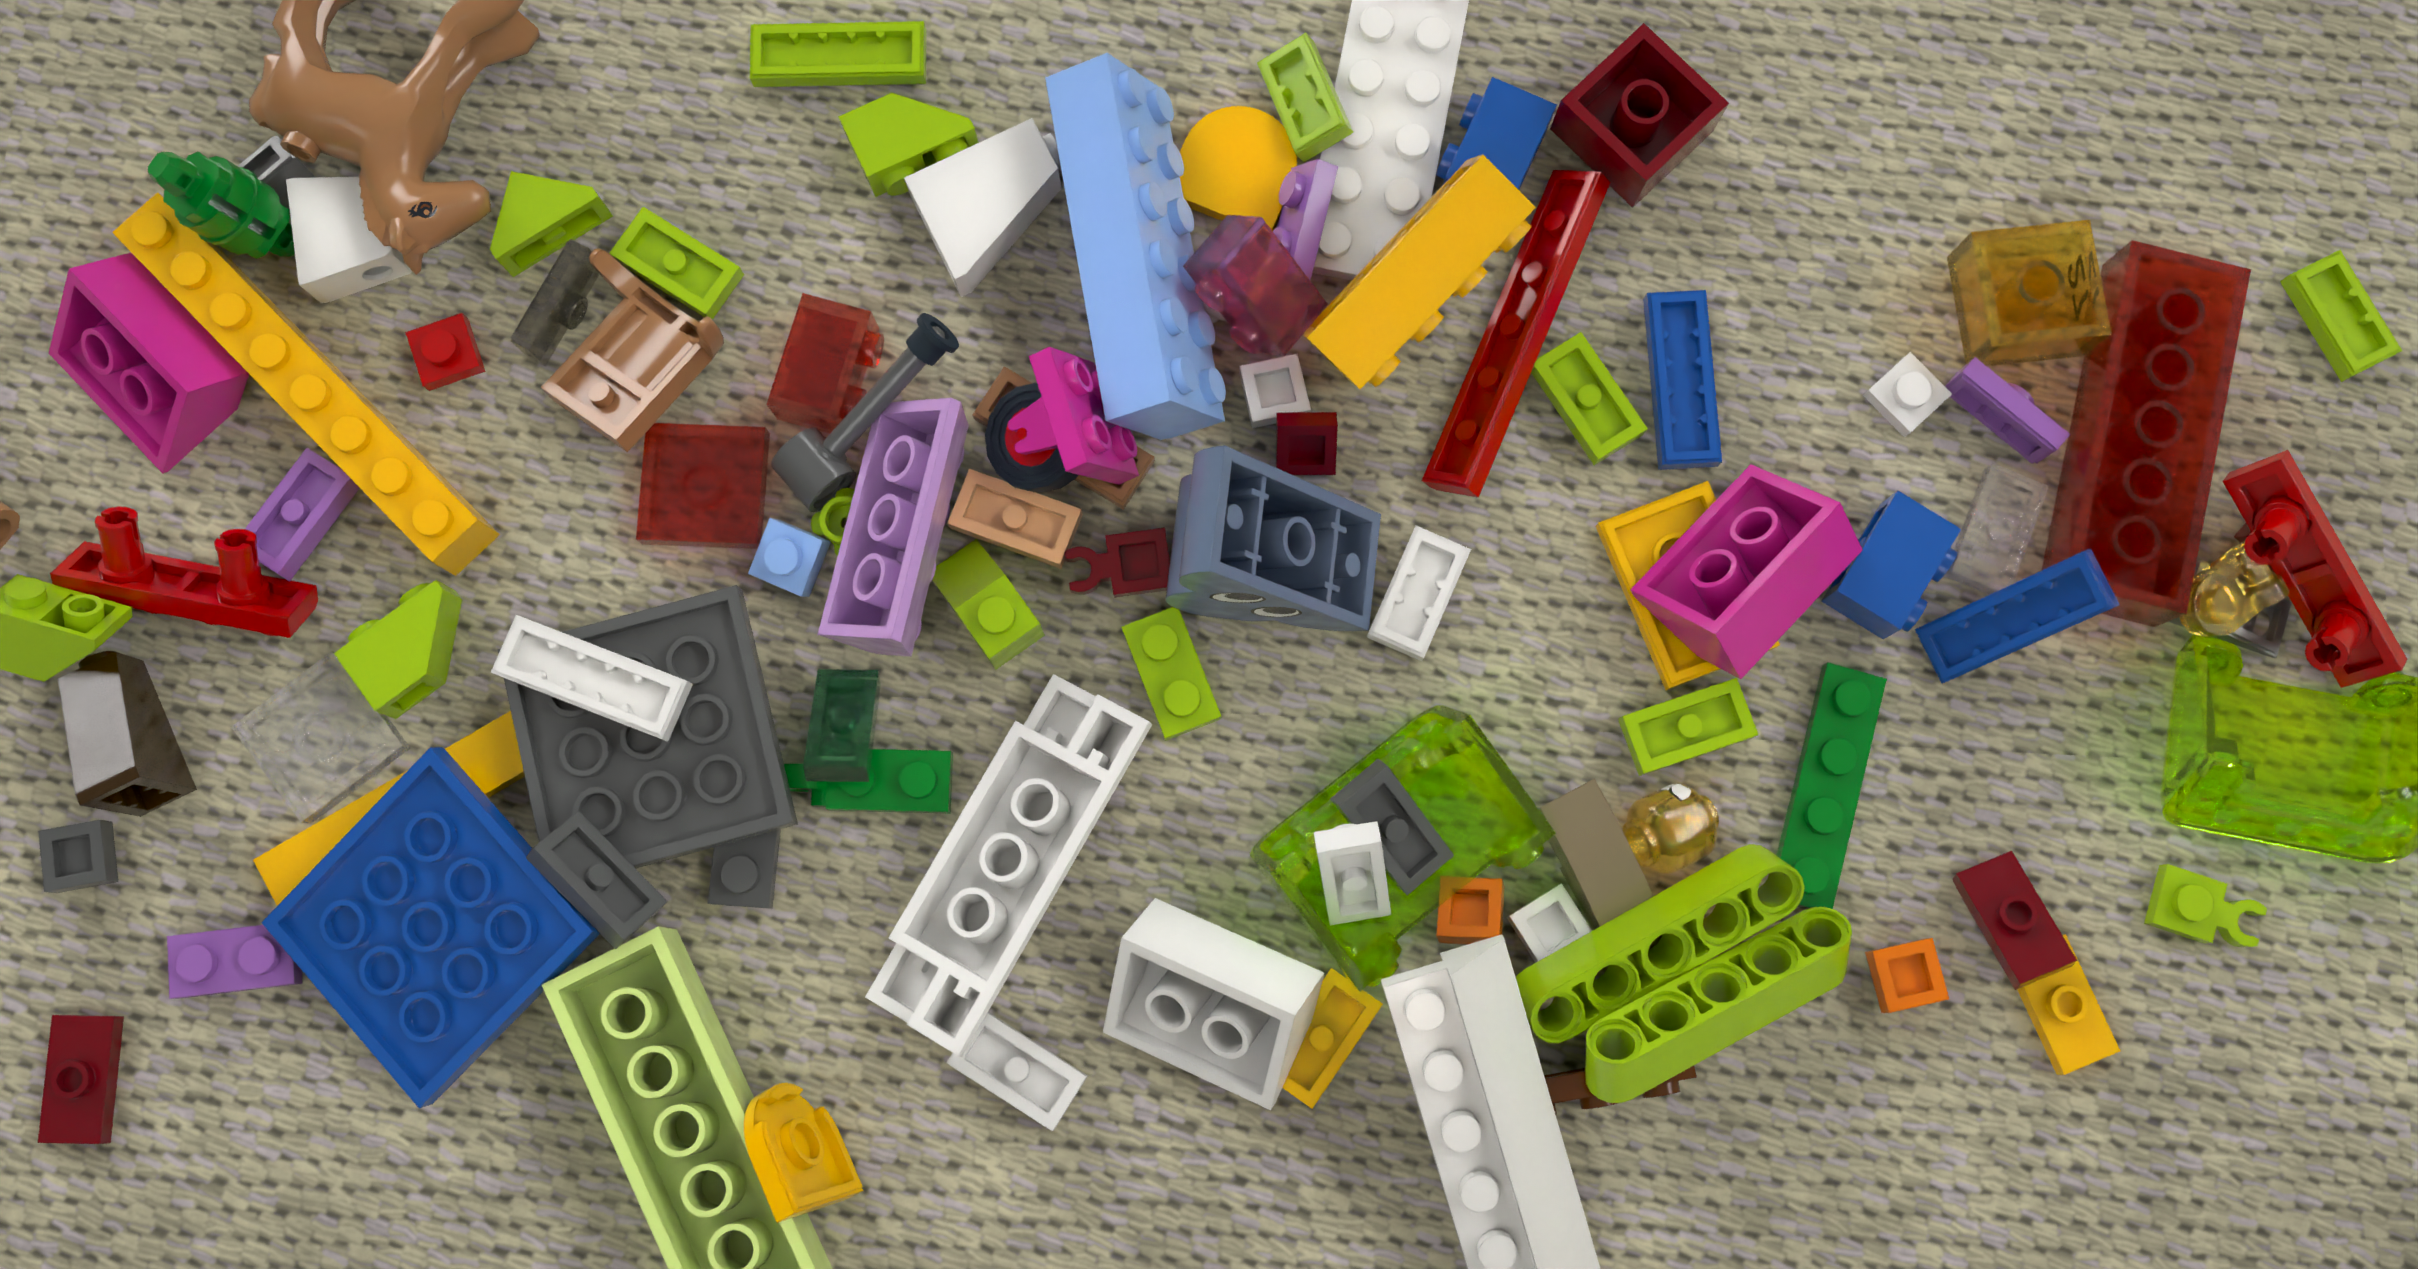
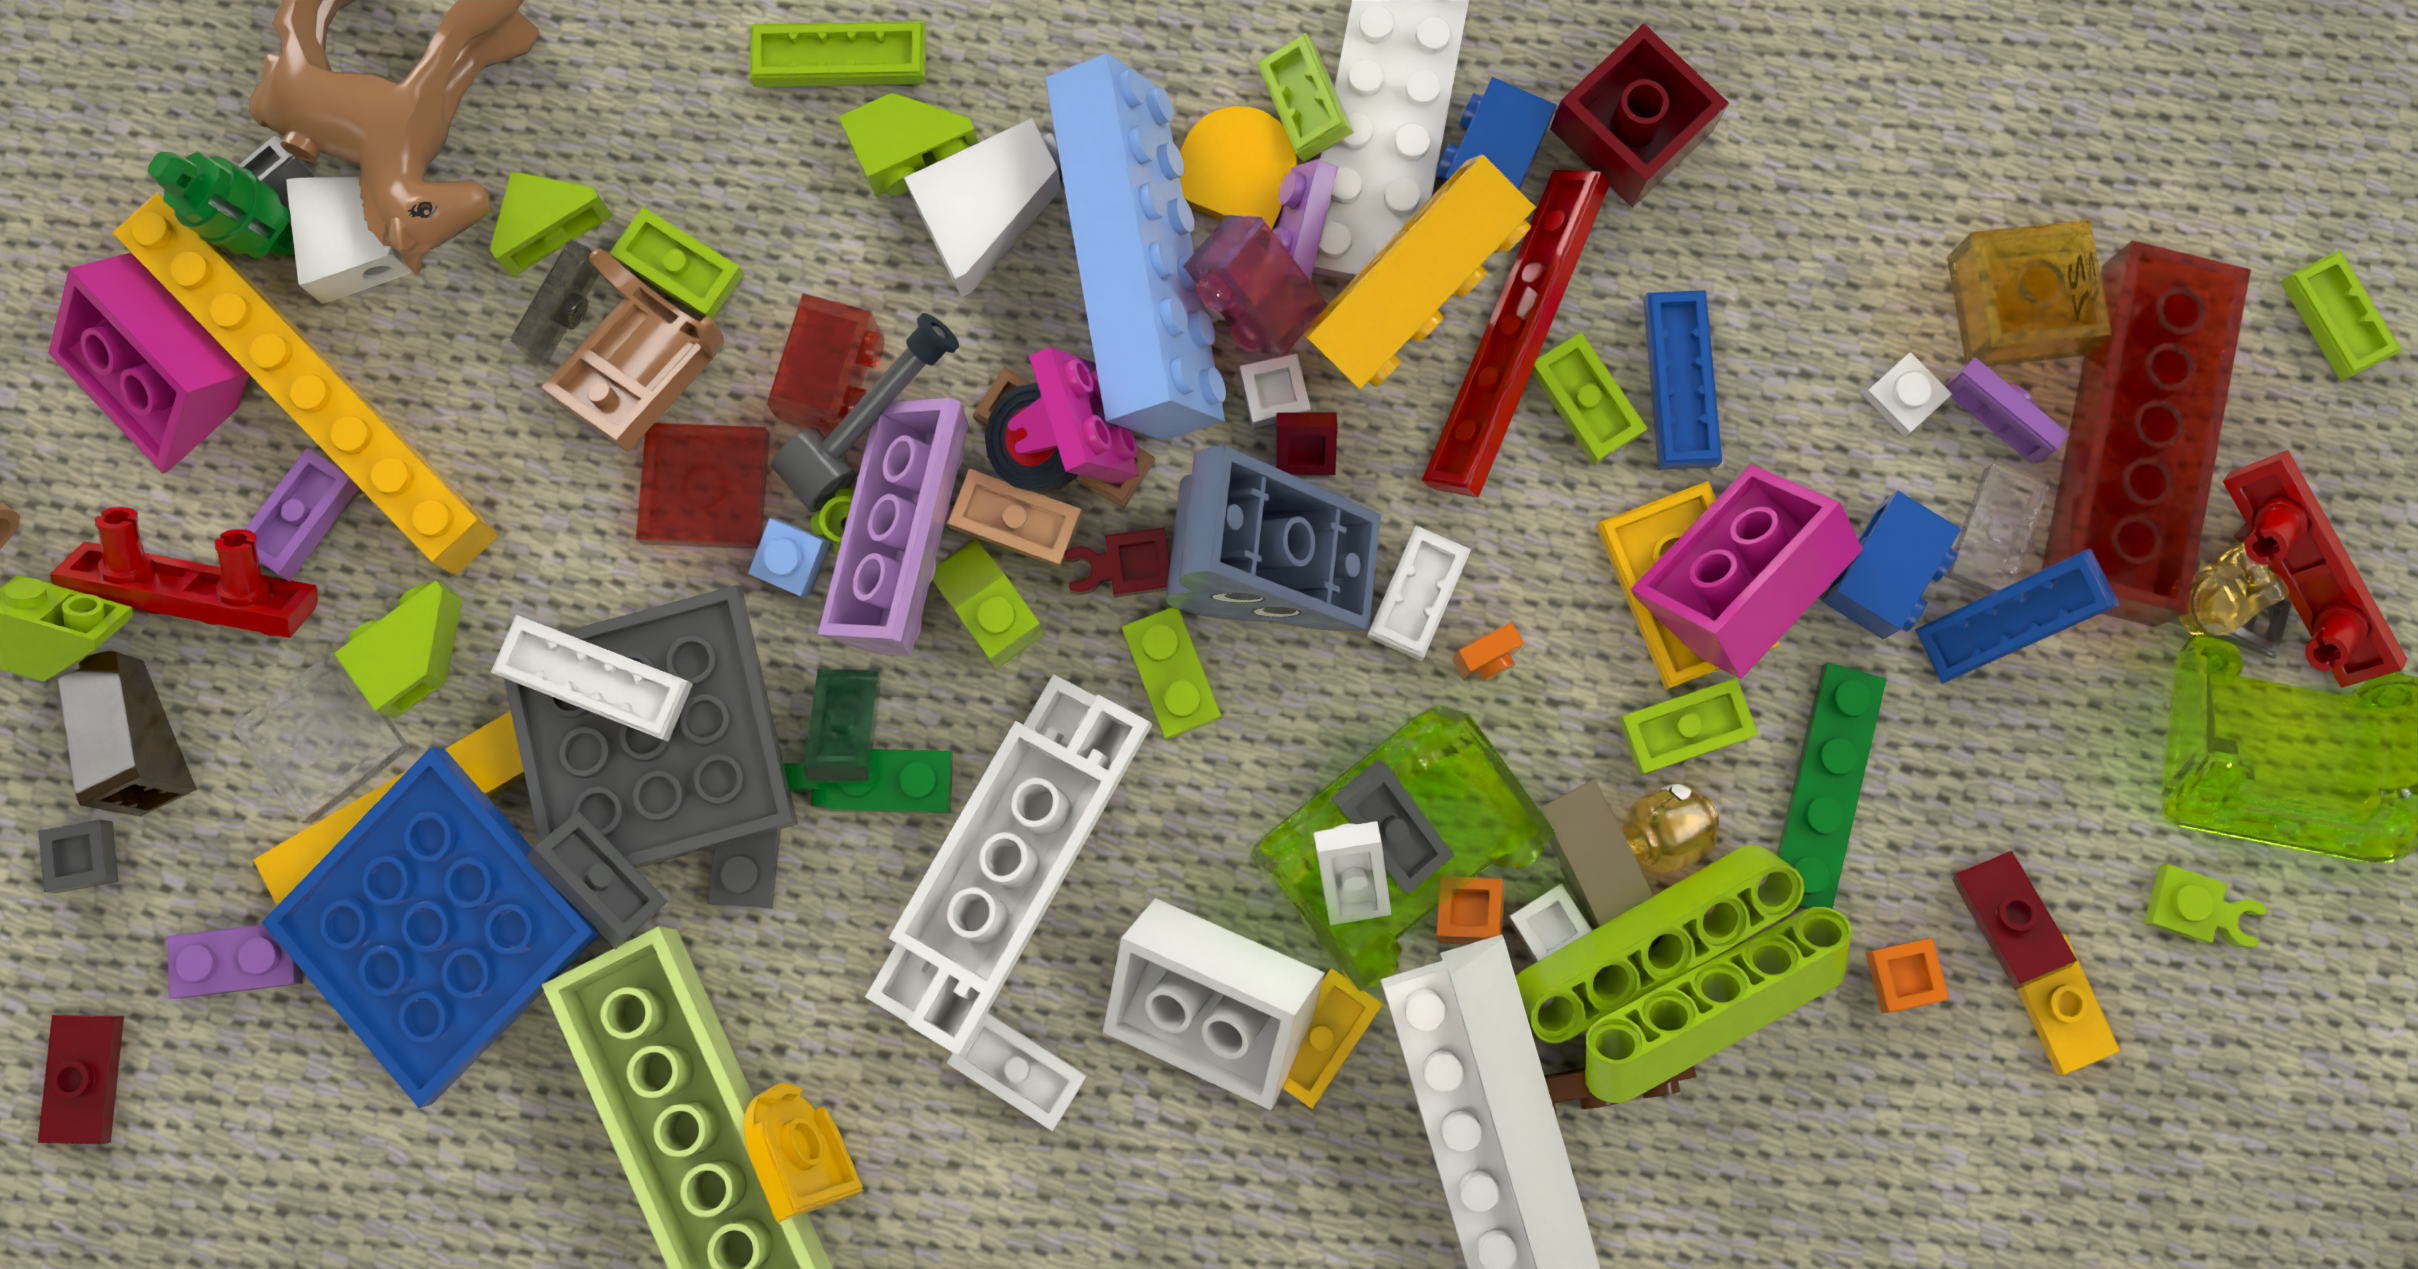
(445, 351): red plate -> none
(1489, 654): none -> orange plate

